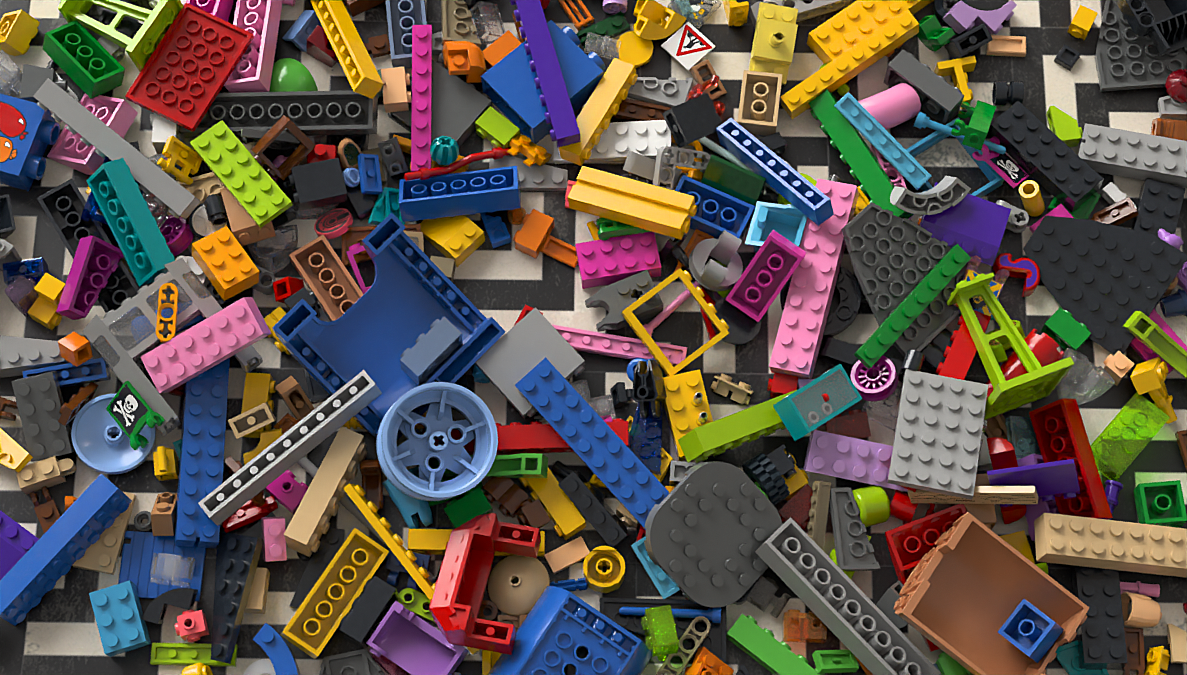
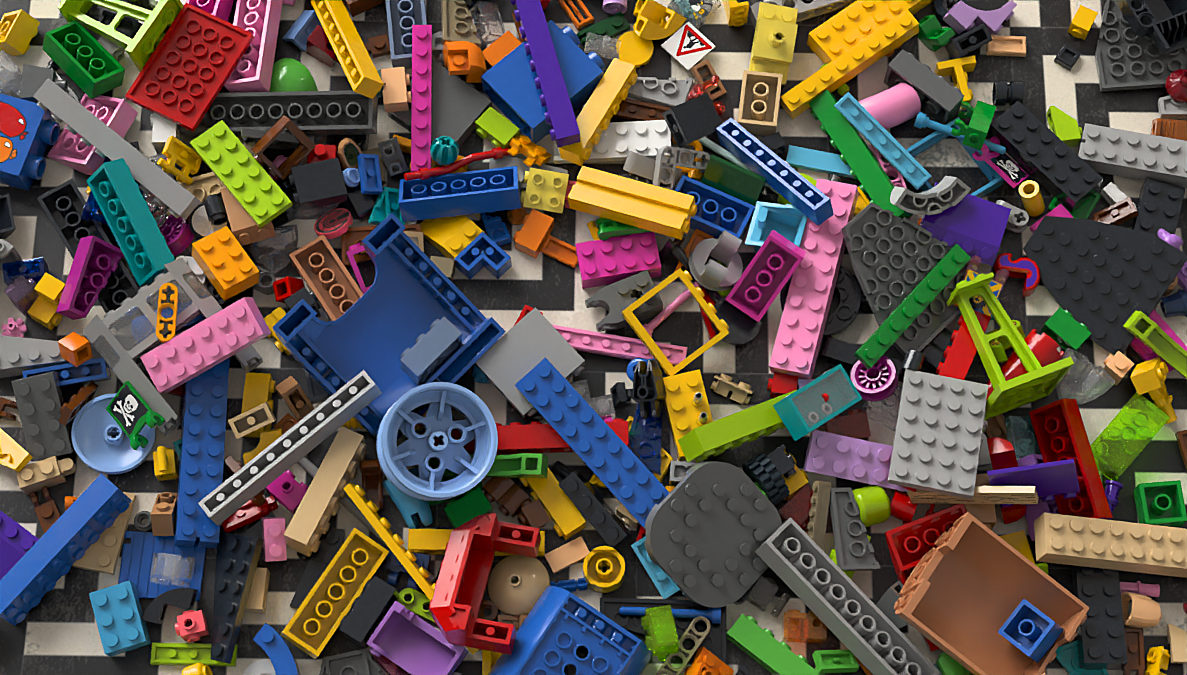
(14, 328): none -> bright pink plant
(483, 253): none -> blue brick
(545, 190): none -> light yellow brick
(817, 161): none -> medium azure tile

